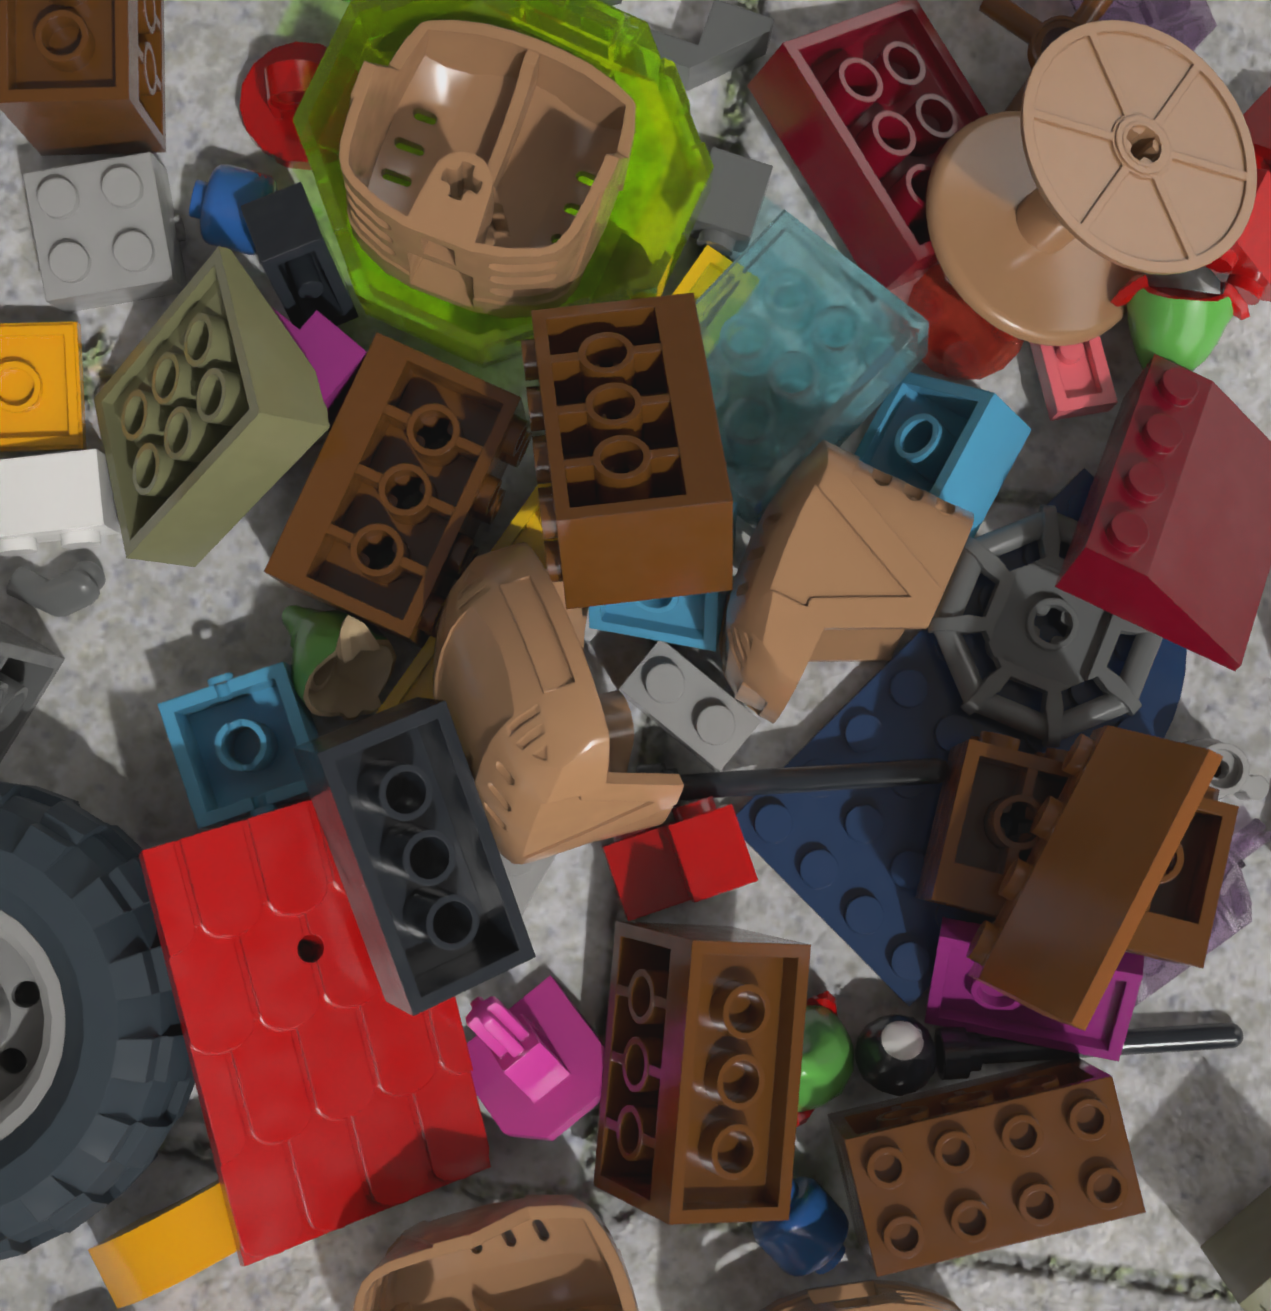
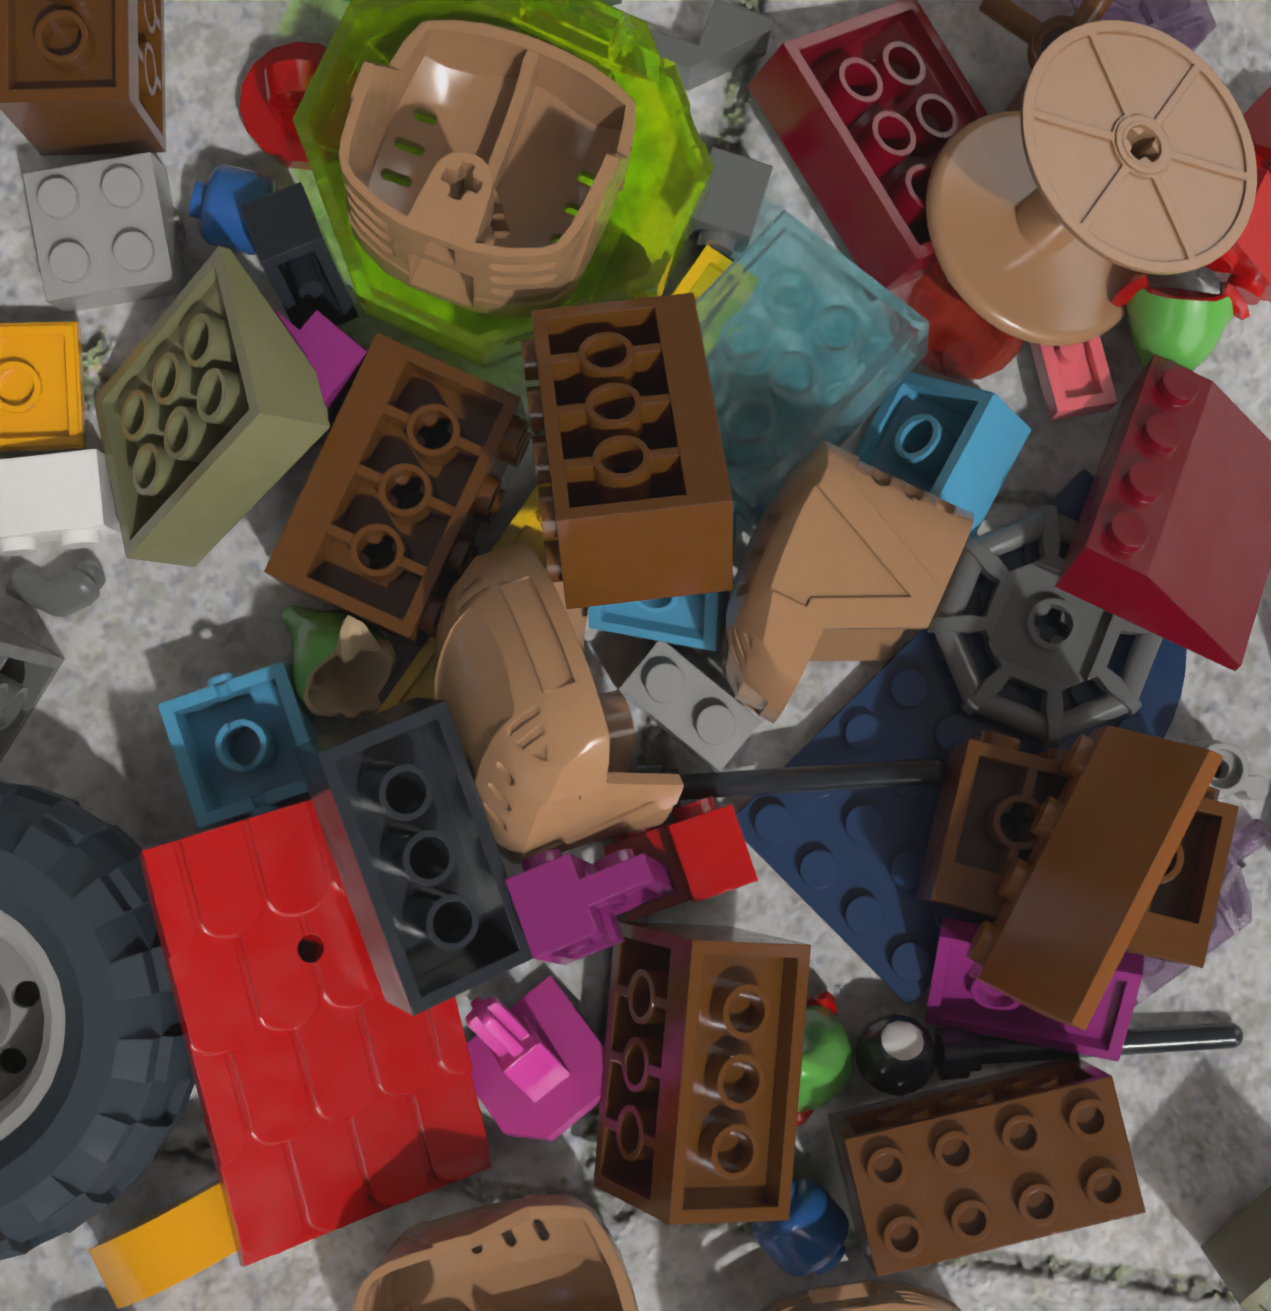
(573, 905): none -> magenta brick

